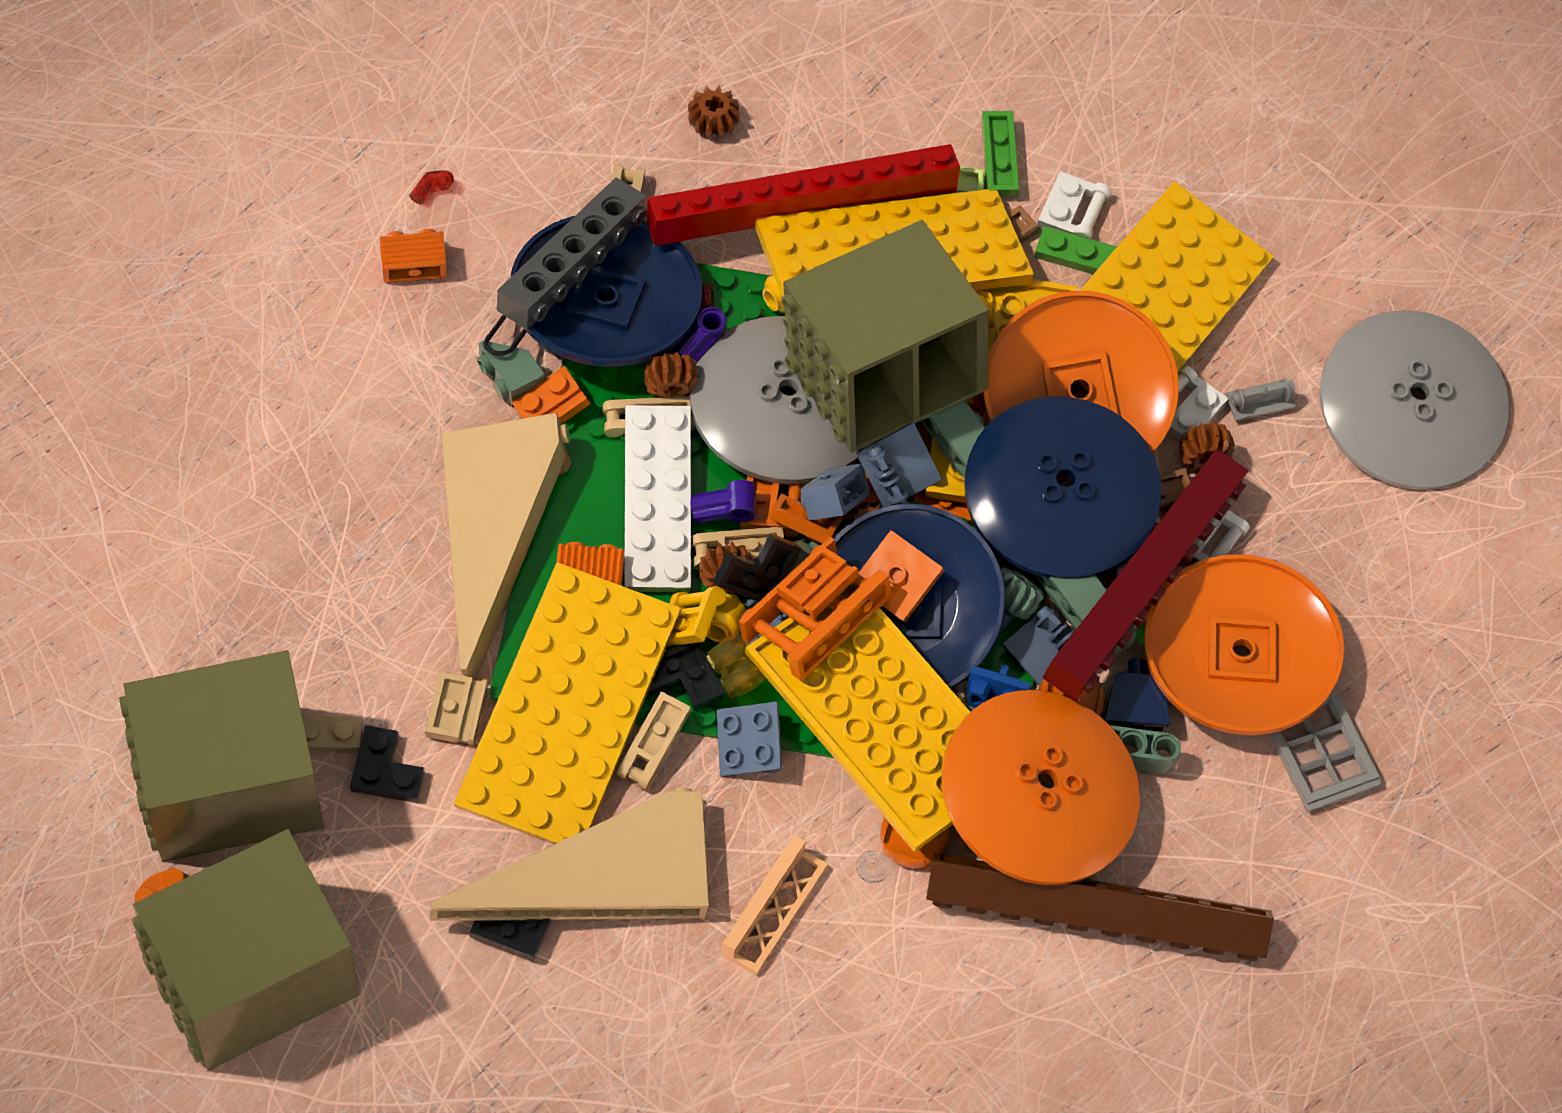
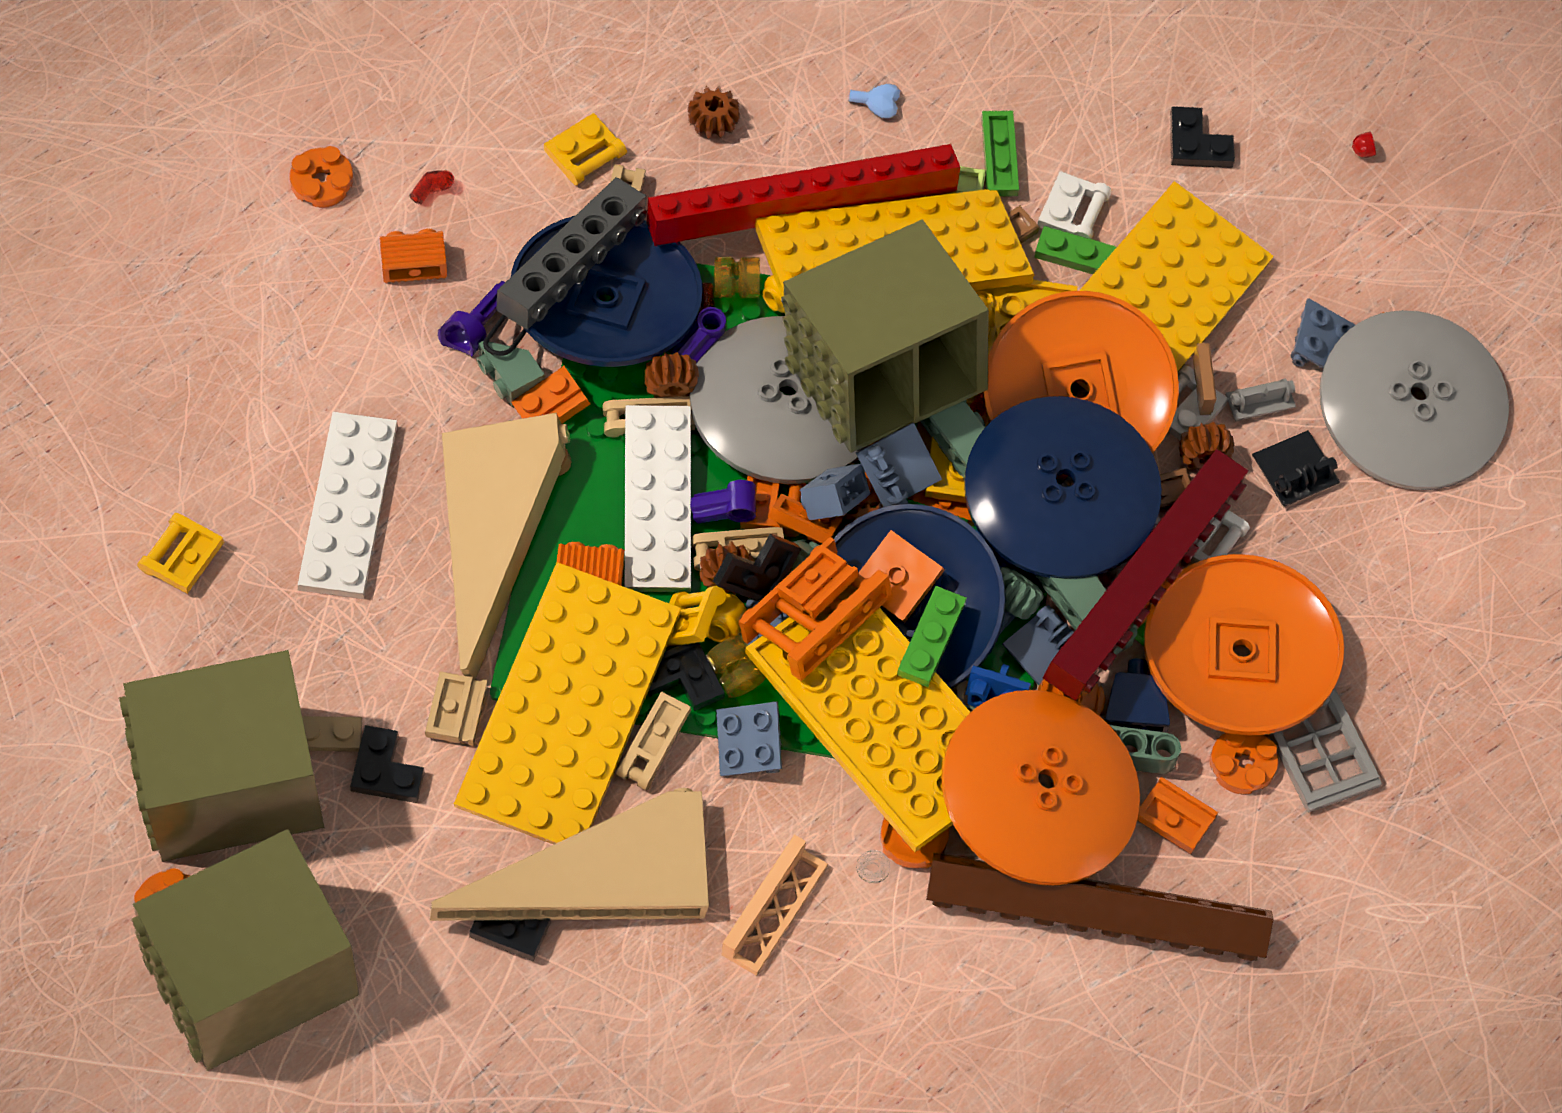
(188, 558): none -> yellow plate
(317, 161): none -> orange plate
(347, 505): none -> white plate
(465, 329): none -> dark purple piece
(580, 142): none -> yellow plate
(748, 277): none -> clear yellow wheel
(879, 99): none -> light blue rock
(931, 636): none -> bright green plate
(1176, 815): none -> orange plate
(1193, 147): none -> black plate
(1204, 379): none -> medium nougat tile
(1252, 777): none -> orange plate
(1296, 468): none -> black hinge
(1317, 334): none -> sand blue hinge
(1364, 145): none -> red hinge

